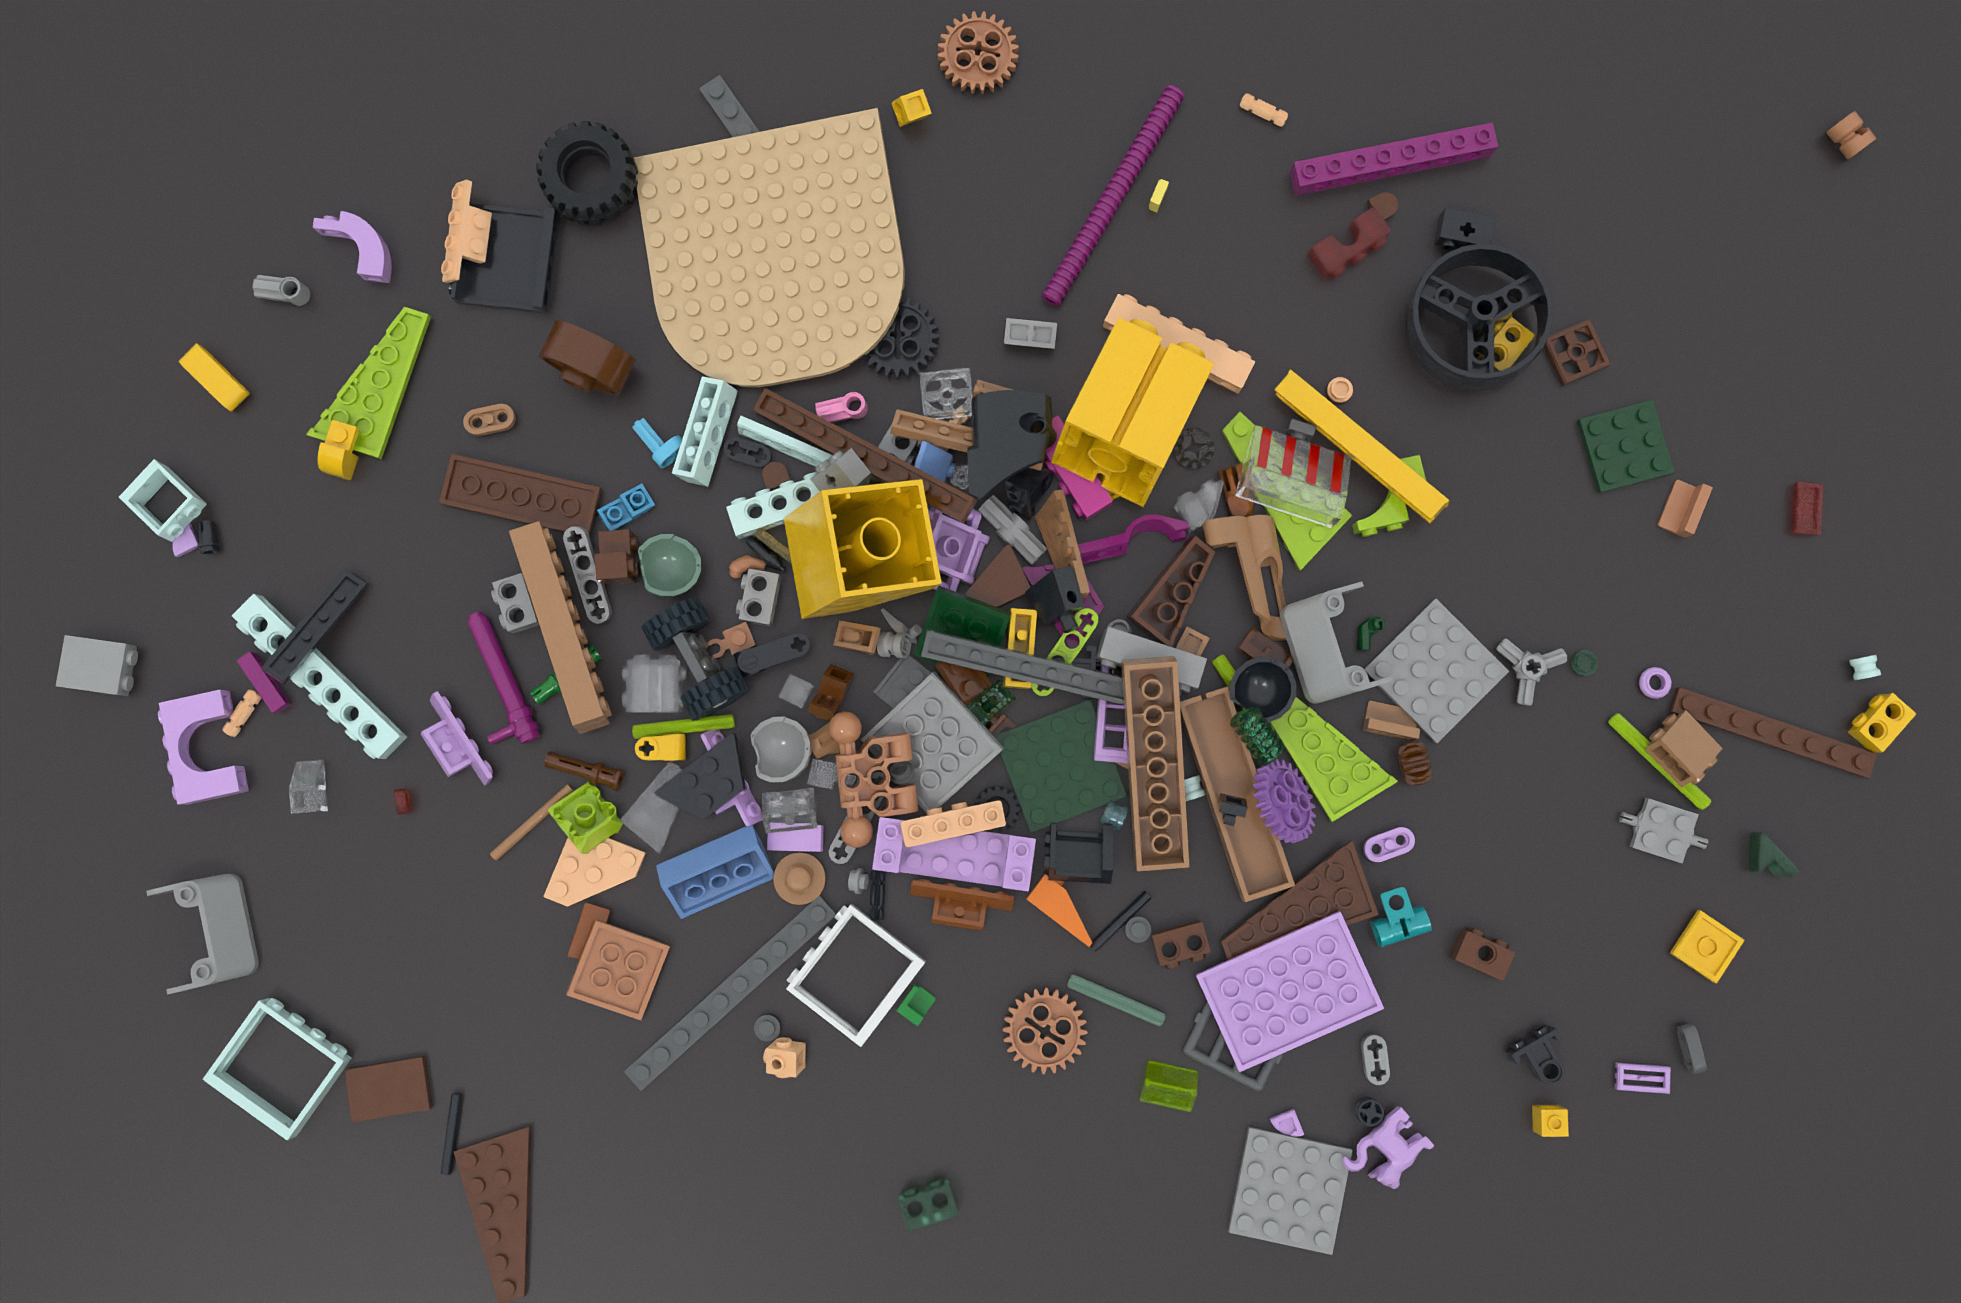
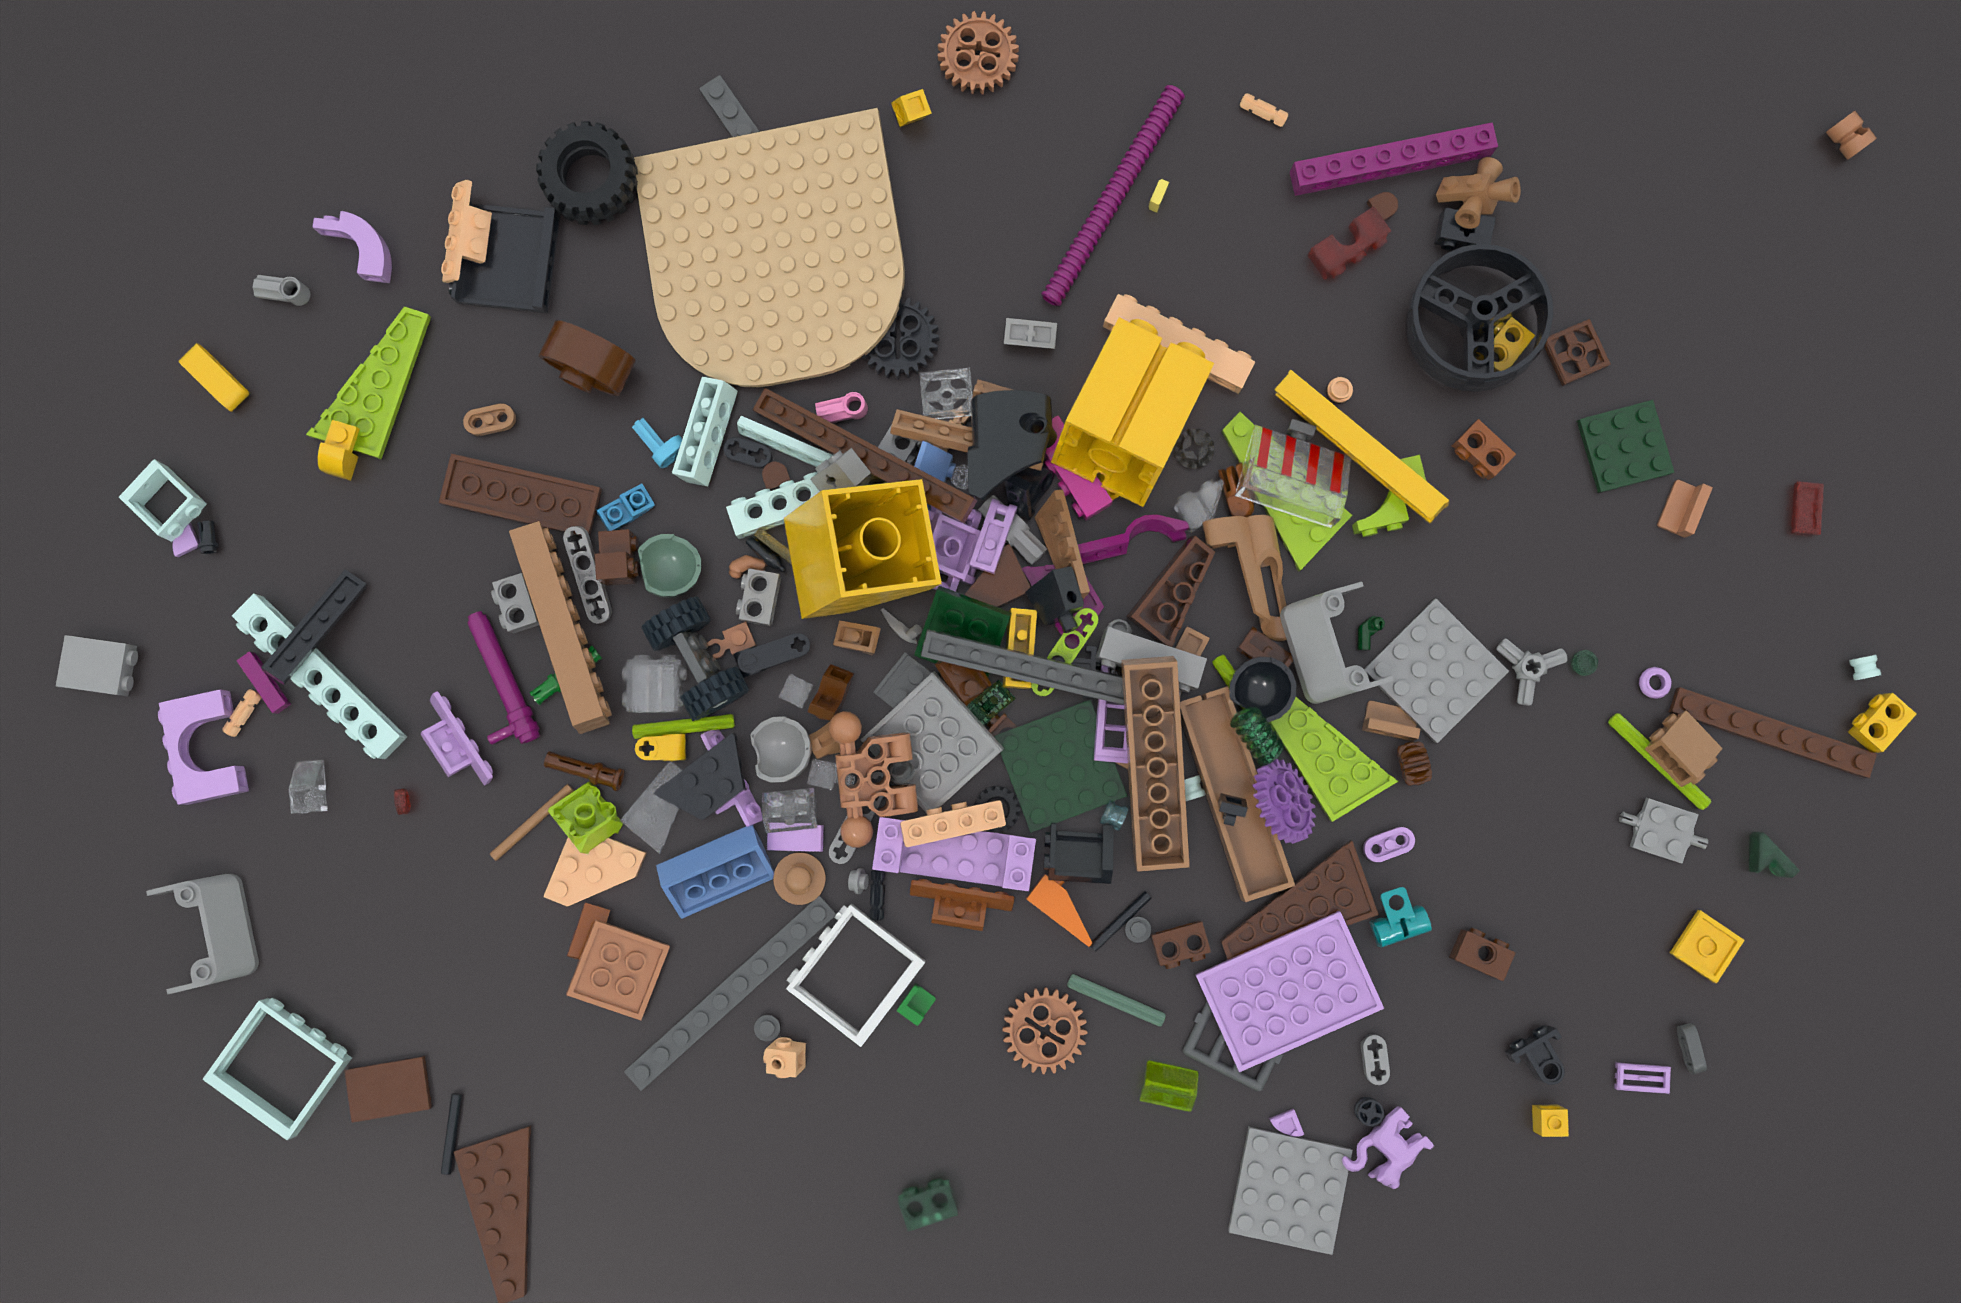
(891, 644): light grey wheel -> none
(992, 537): none -> lavender plate
(1478, 192): none -> medium nougat brick
(1488, 444): none -> dark orange brick

